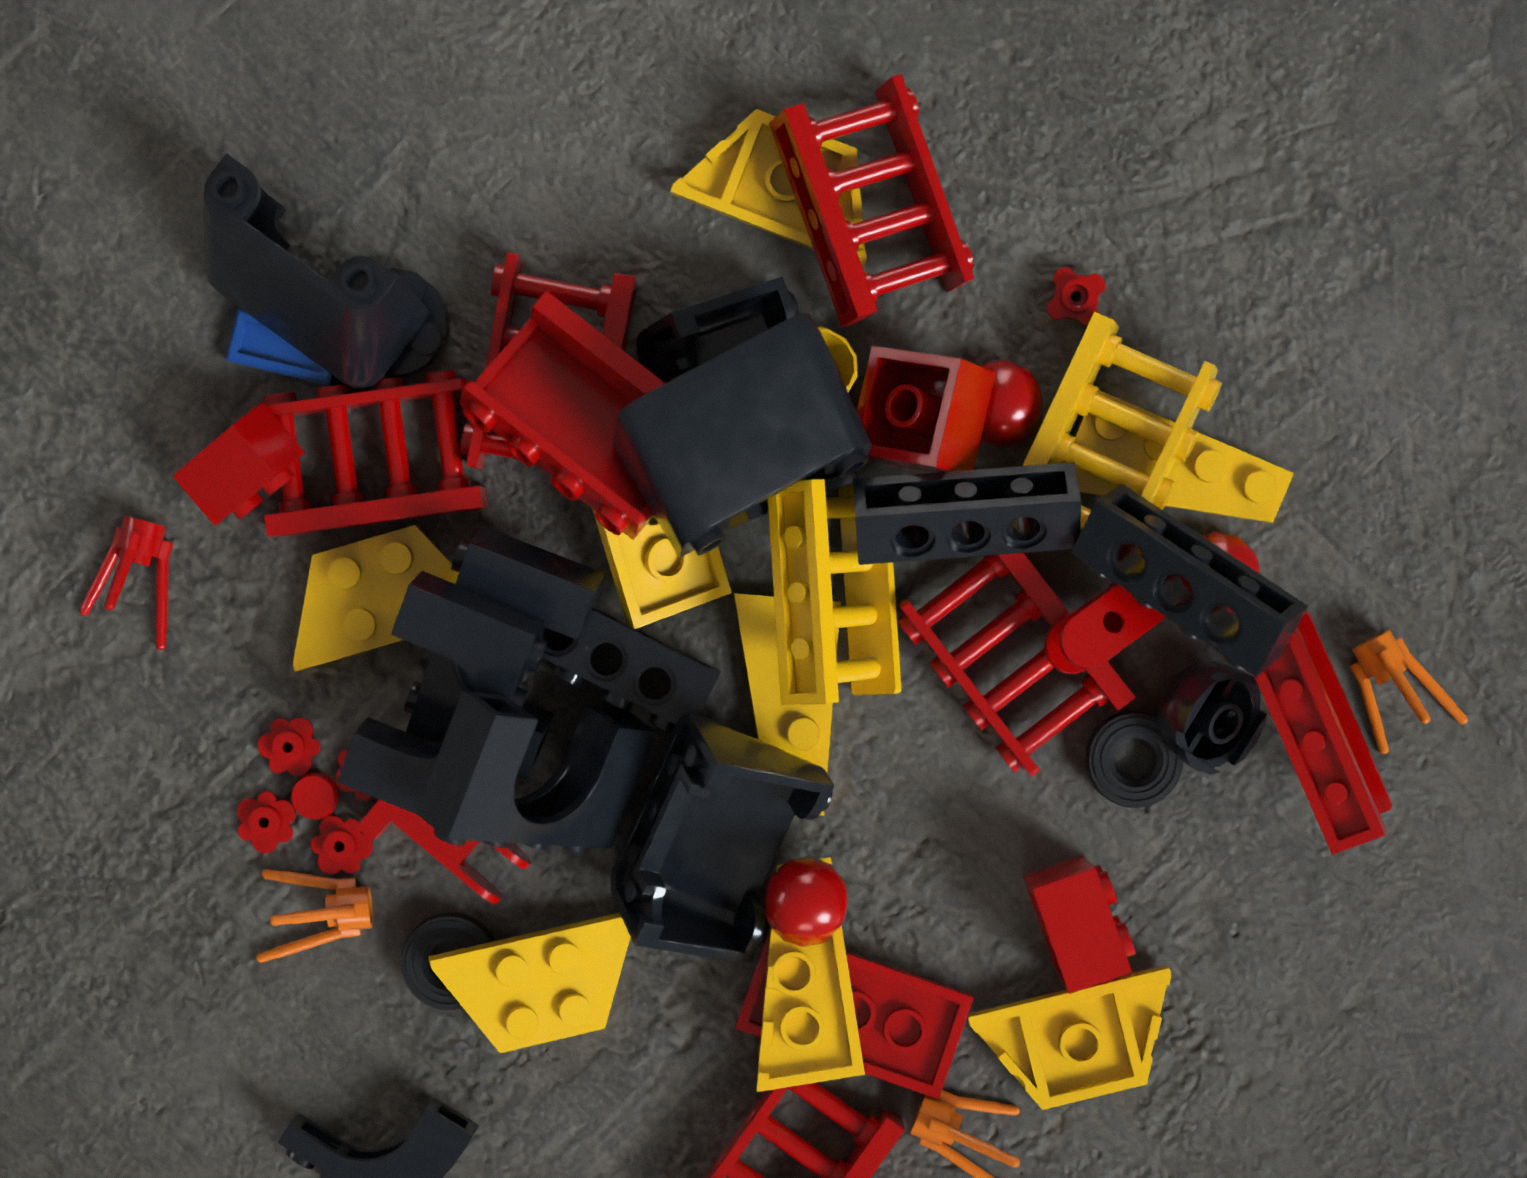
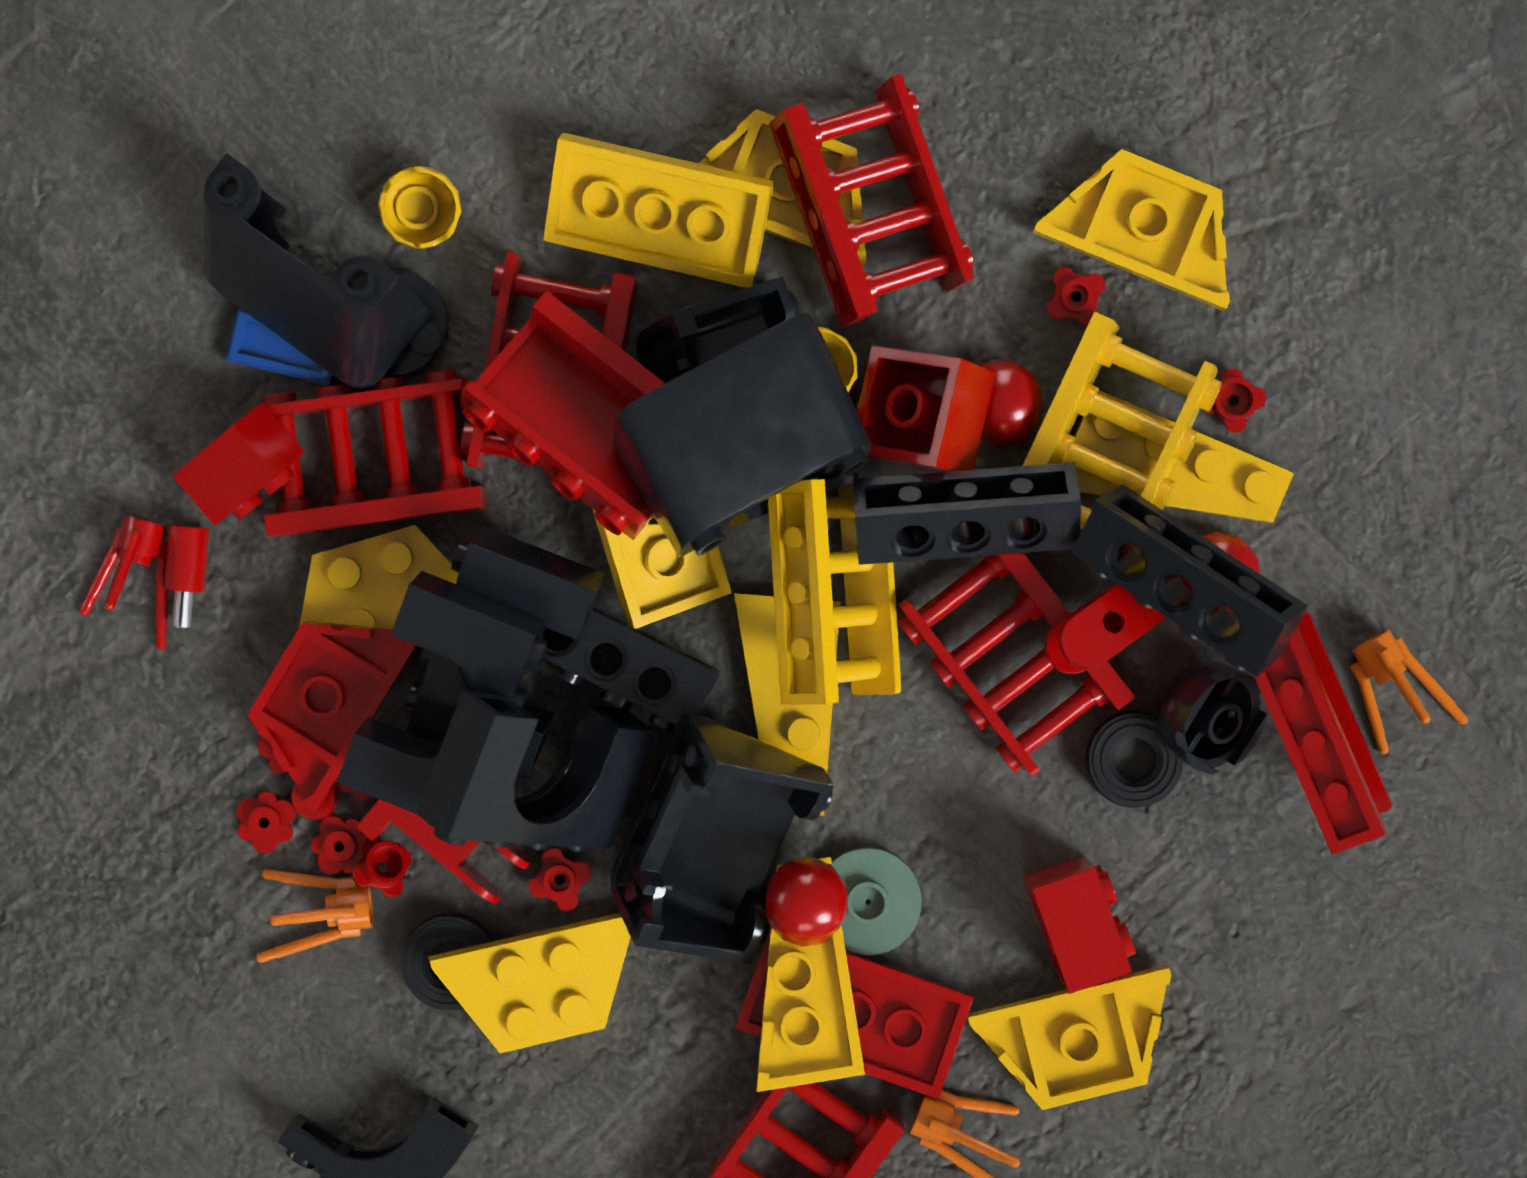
(185, 569): none -> red piece
(322, 695): none -> red wing
(396, 861): none -> red plate
(419, 207): none -> yellow hair
(575, 875): none -> red plate
(657, 210): none -> yellow plate
(892, 895): none -> sand green piece
(1147, 225): none -> yellow wing
(1248, 400): none -> red plate

